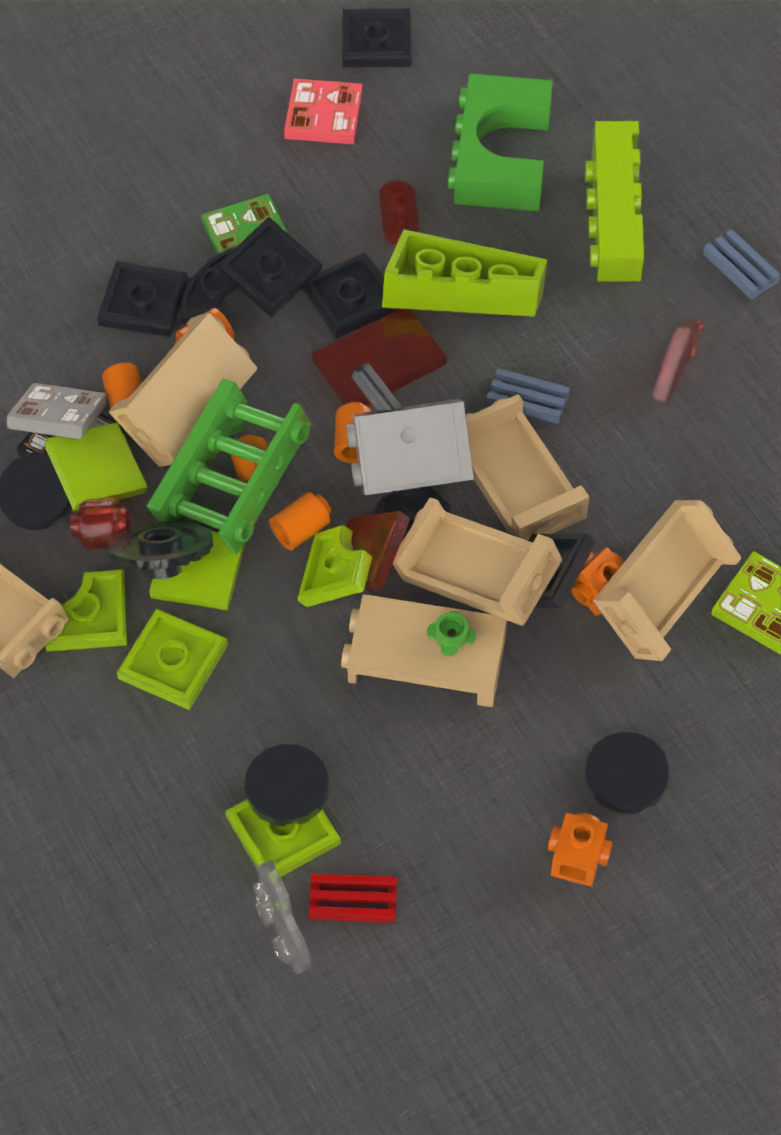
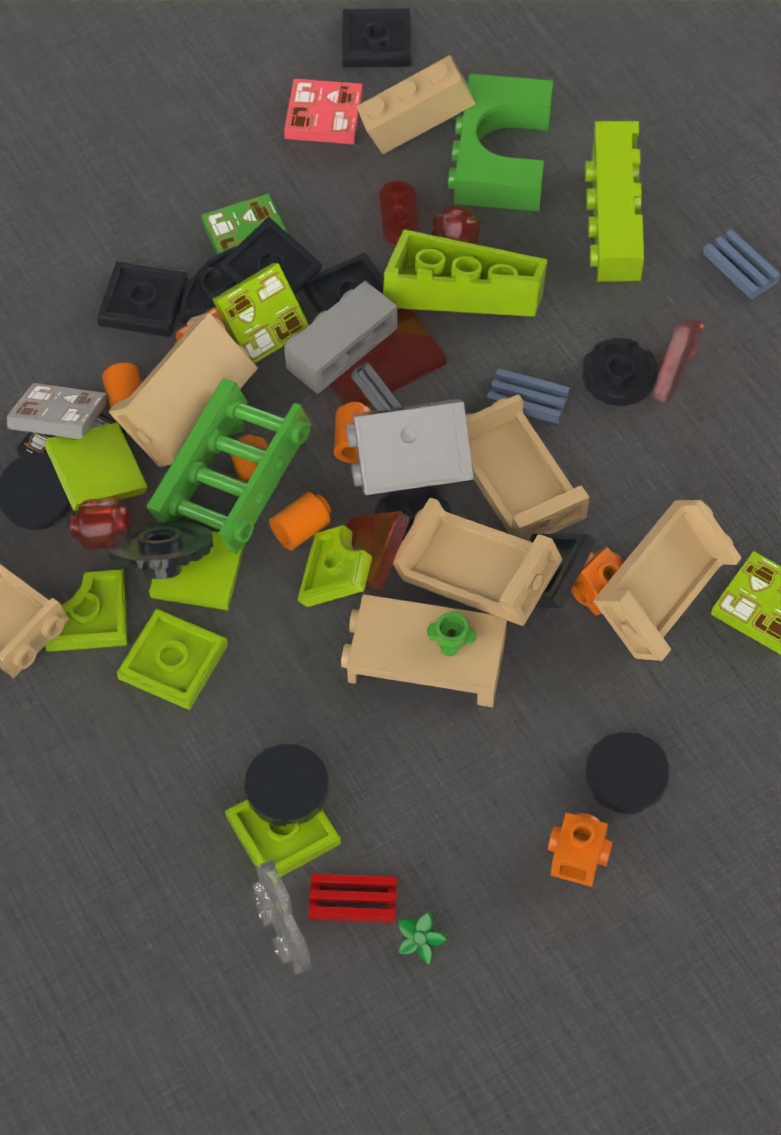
(261, 312): none -> lime tile
(340, 336): none -> light grey brick
(415, 105): none -> tan brick
(420, 936): none -> green plant
(457, 224): none -> clear red head
(619, 382): none -> black tile

